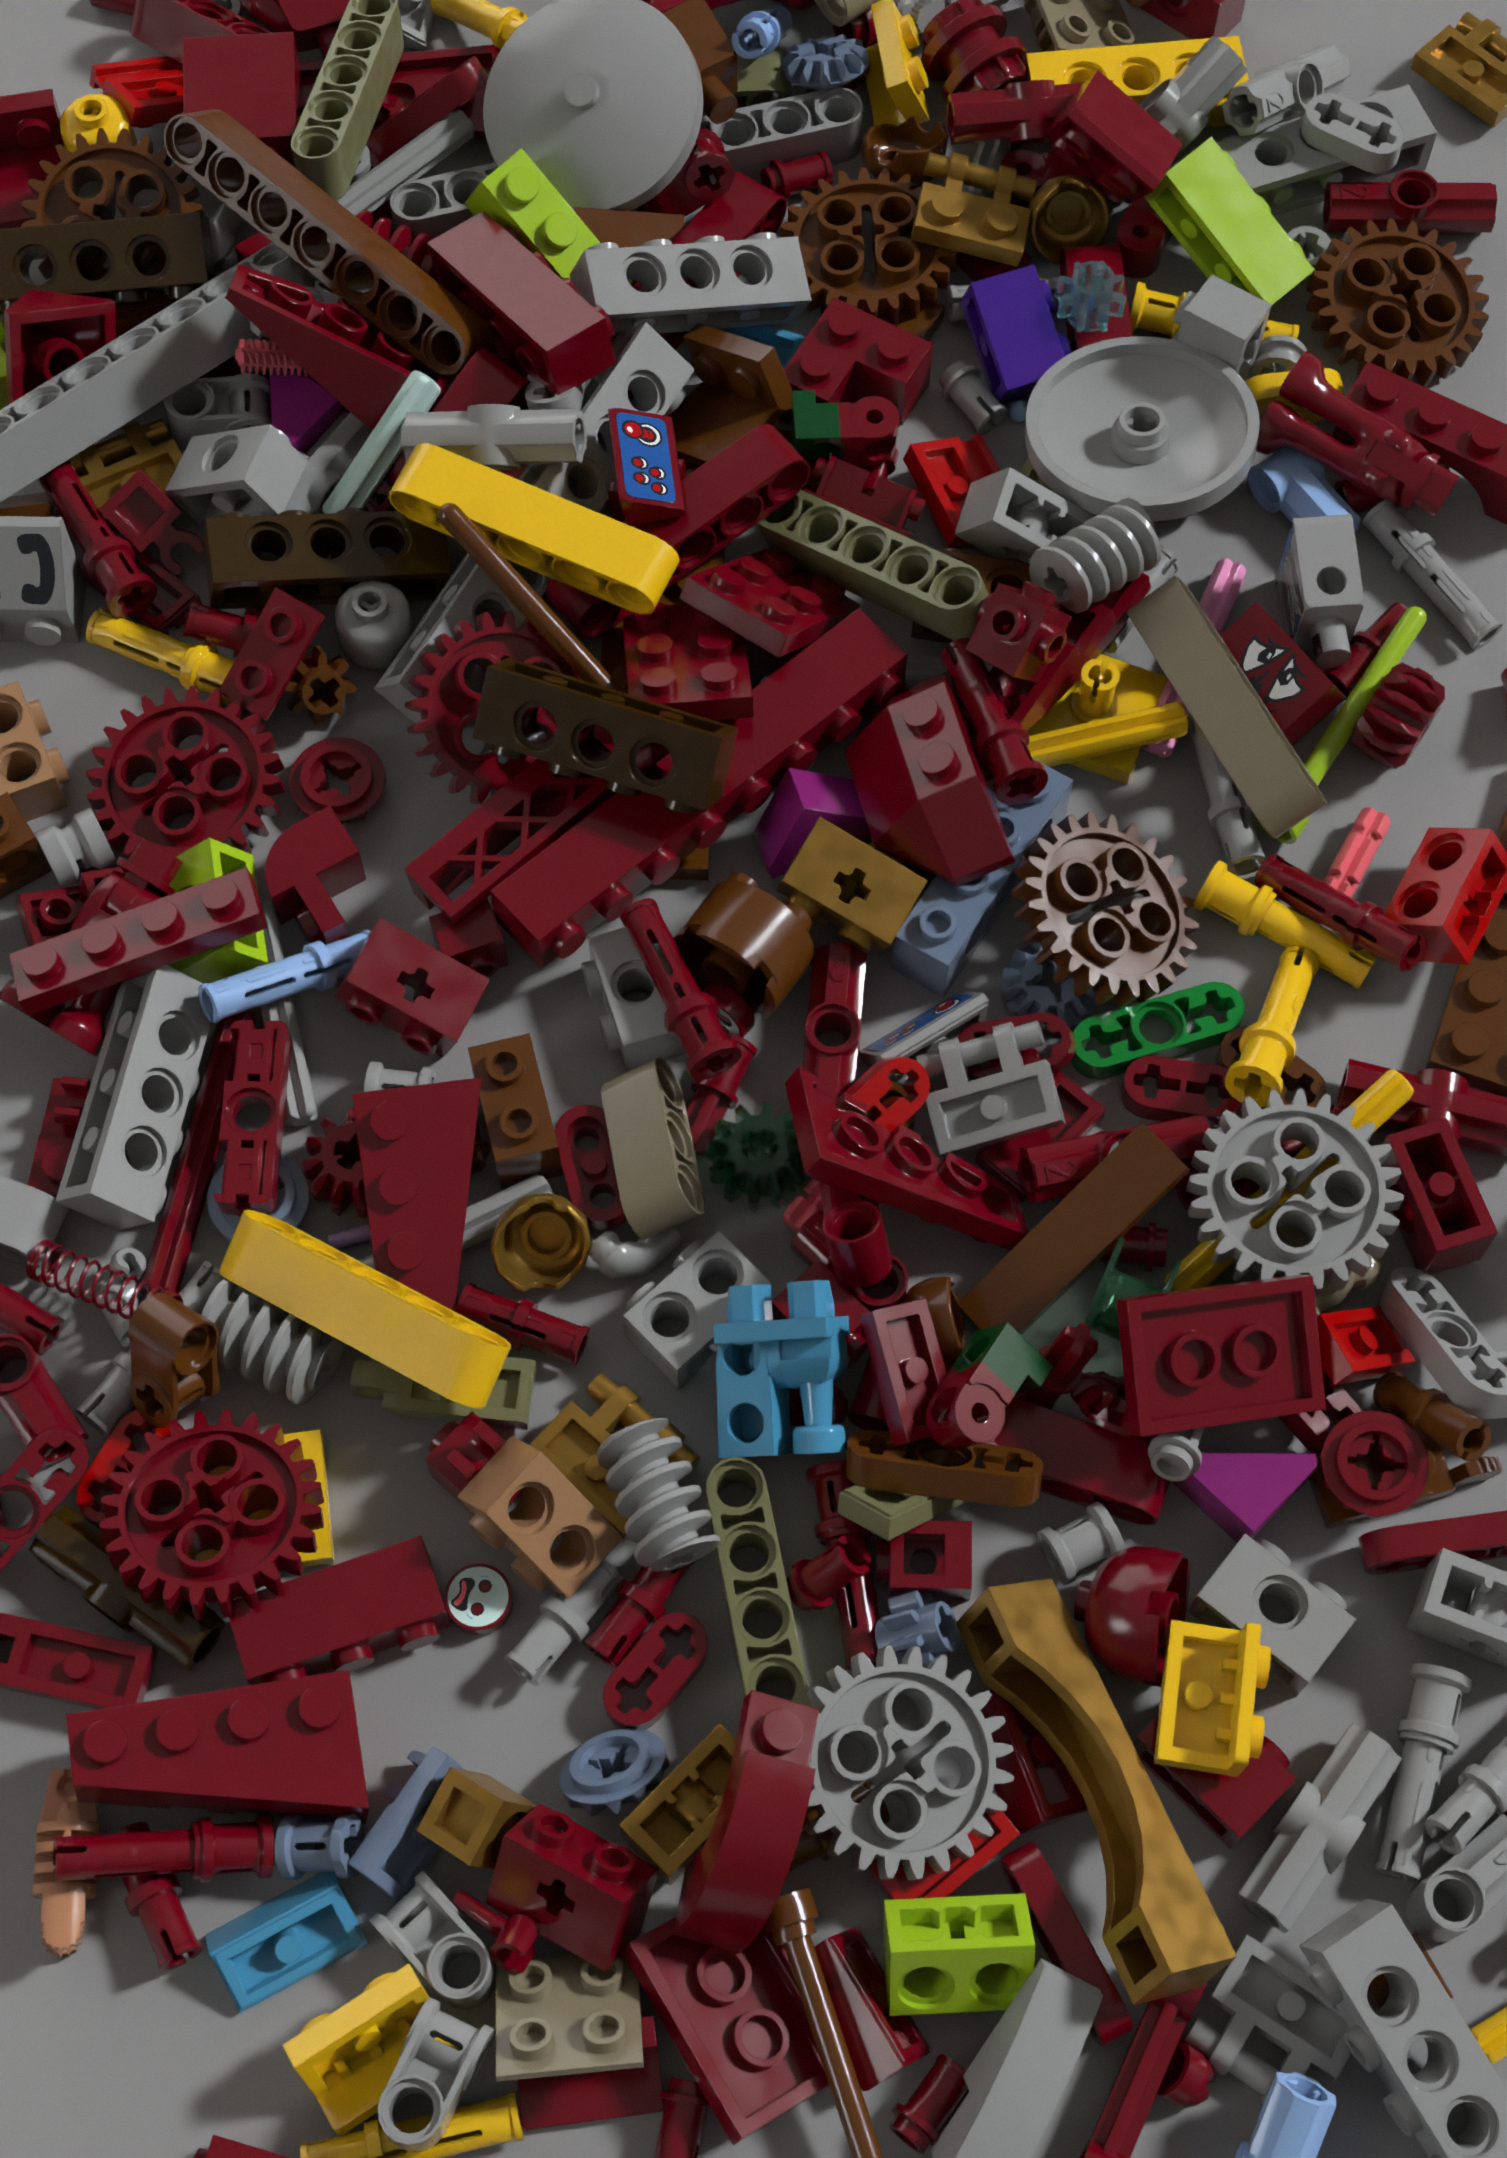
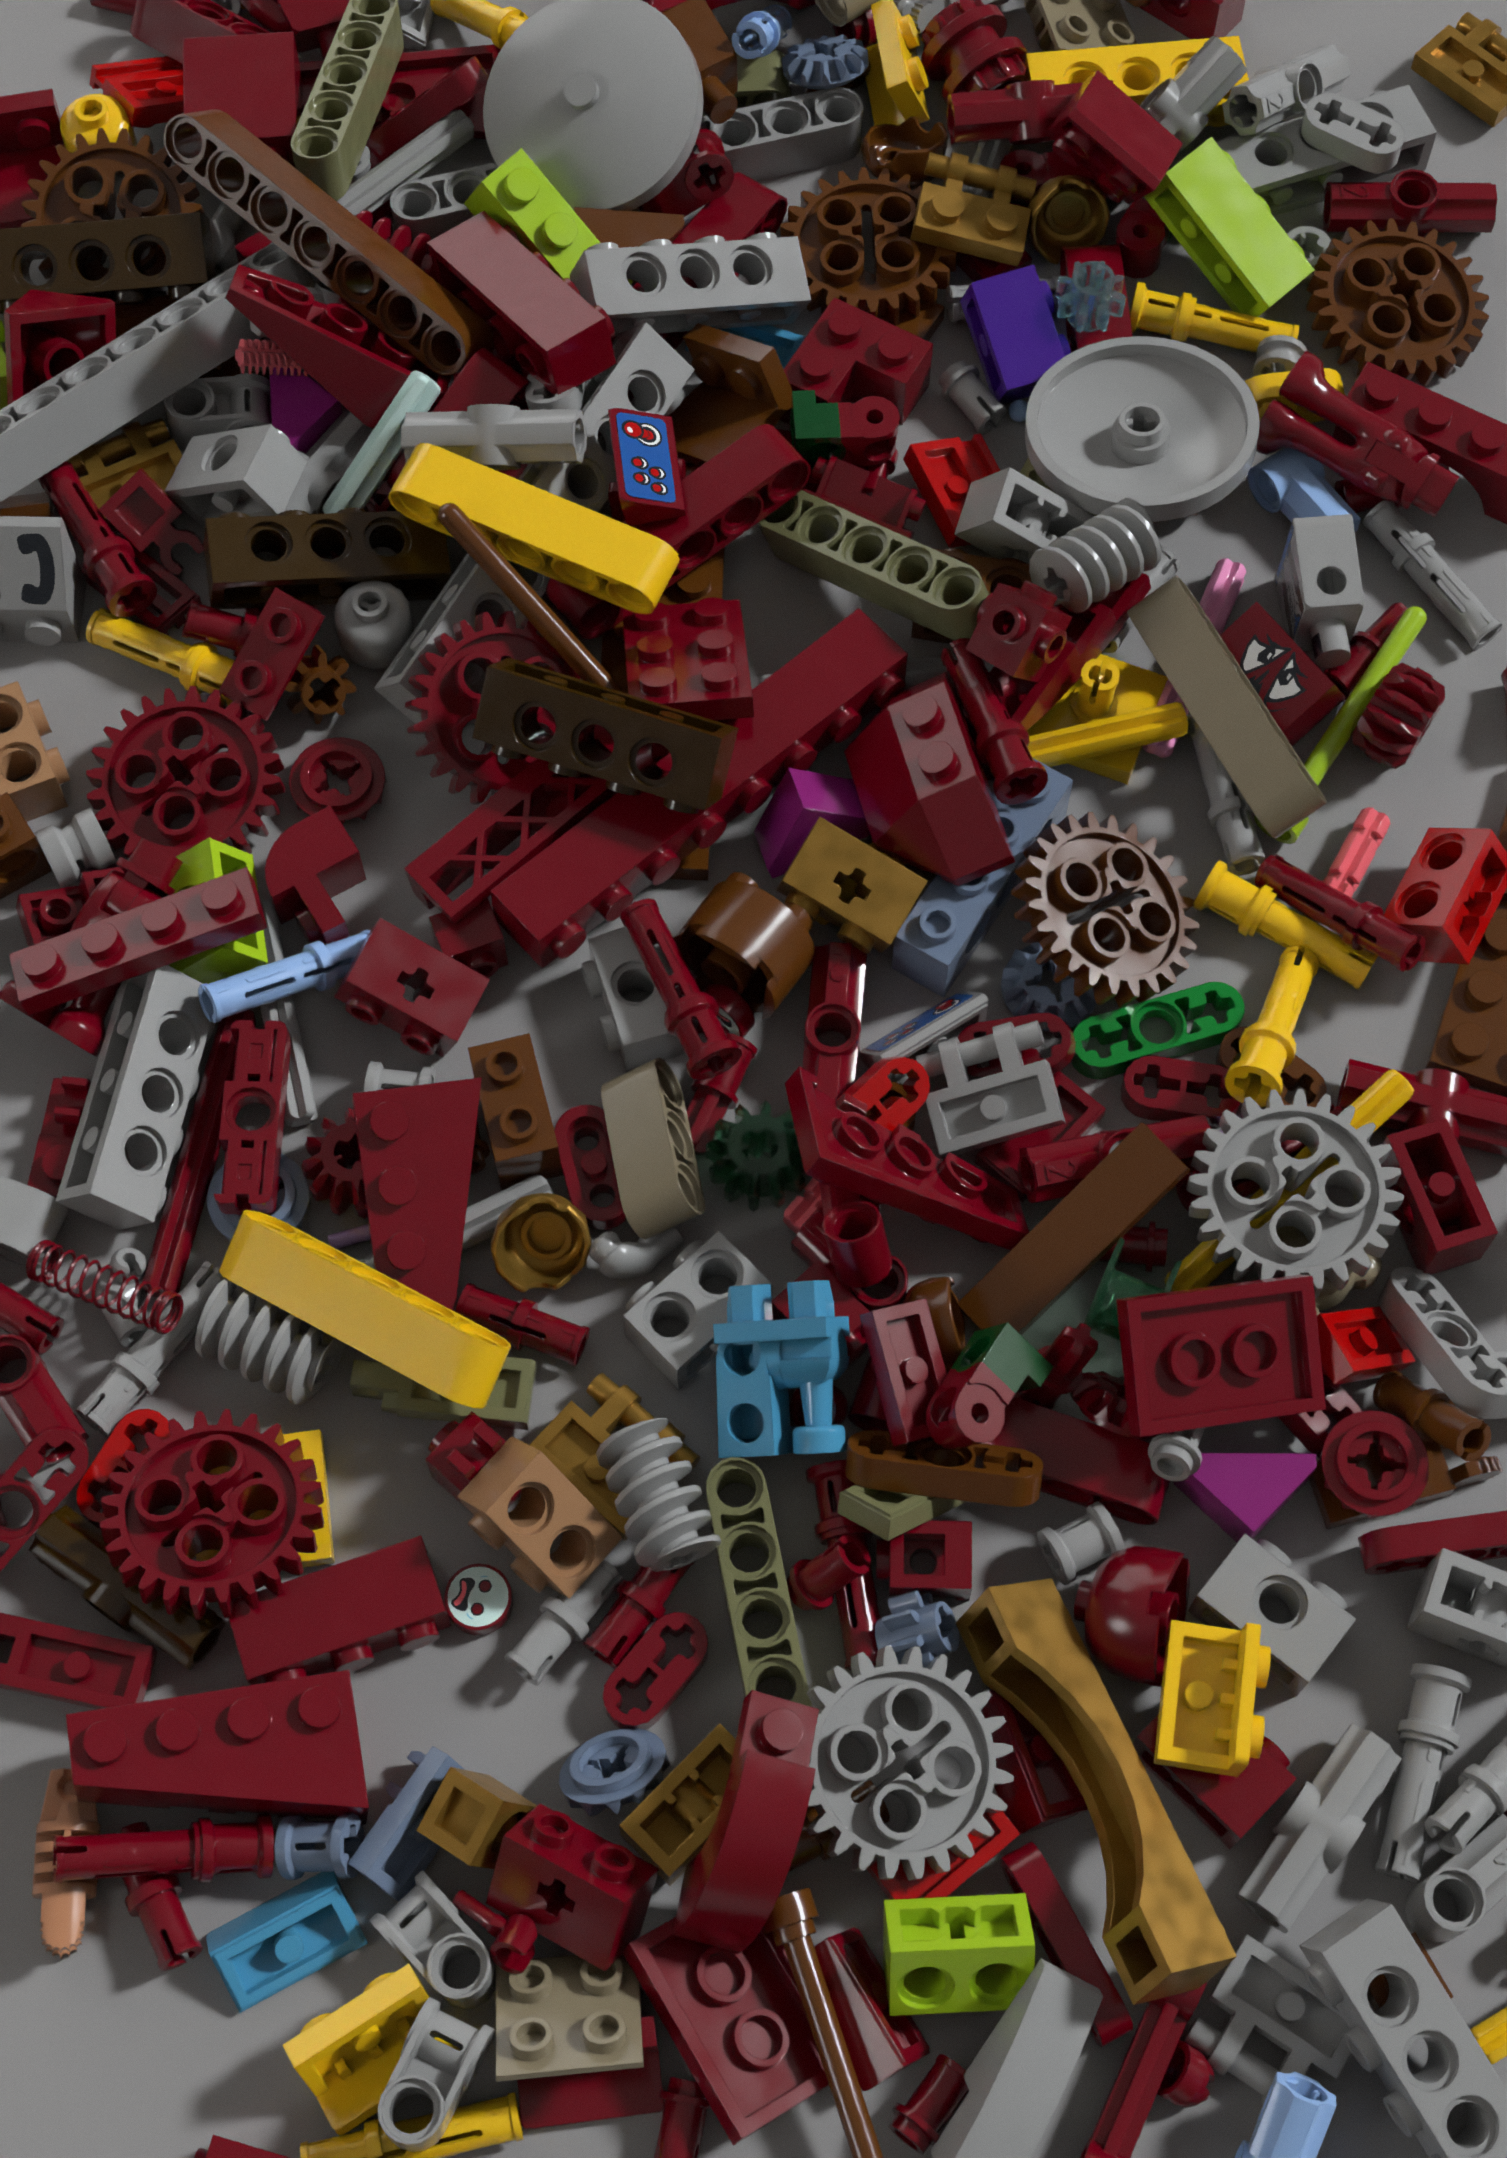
(171, 1358): reddish brown piece -> none
(769, 600): dark red plate -> none
(797, 175): dark red pin -> none
(1223, 323): light grey brick -> none

